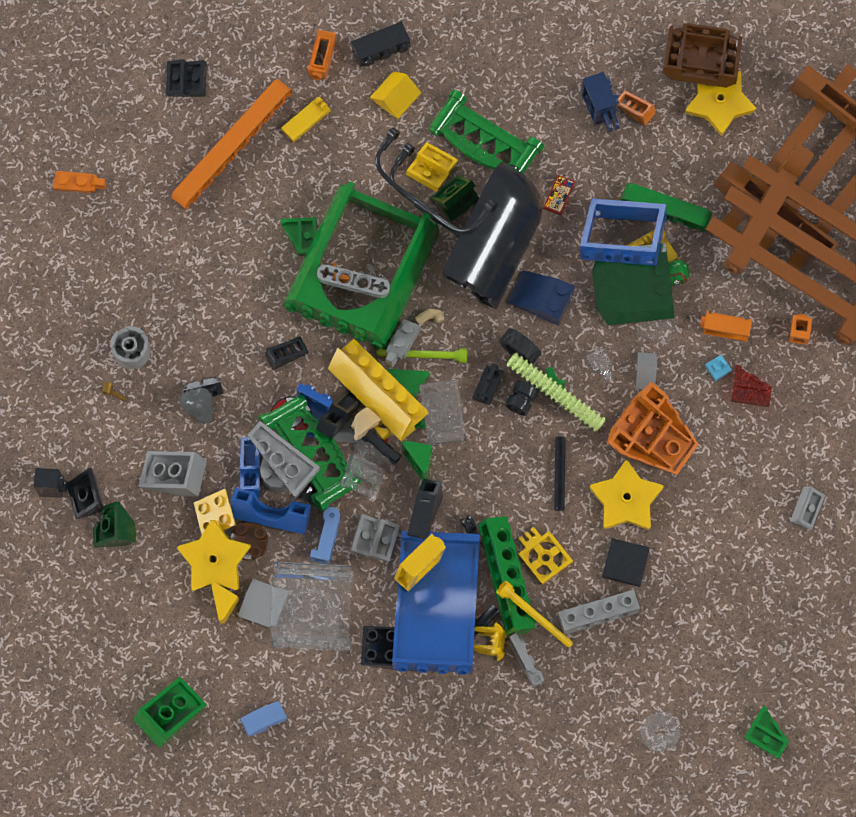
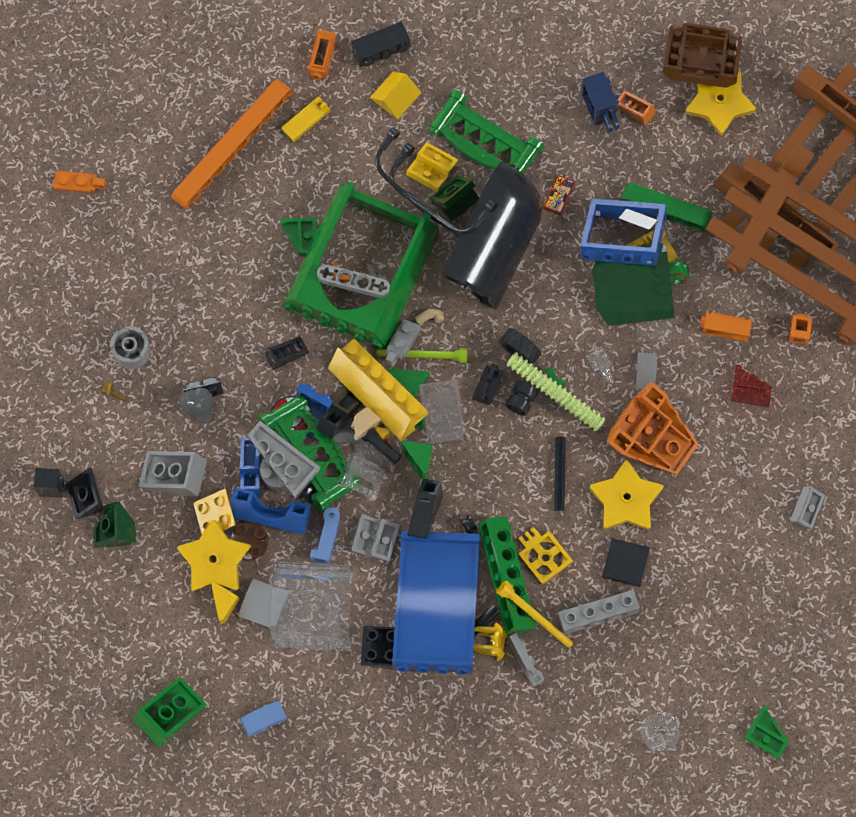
(186, 78): black slope -> none
(420, 562): yellow window -> none
(542, 296): dark blue slope -> none
(638, 219): none -> white sticker
(718, 367): medium azure tile -> none

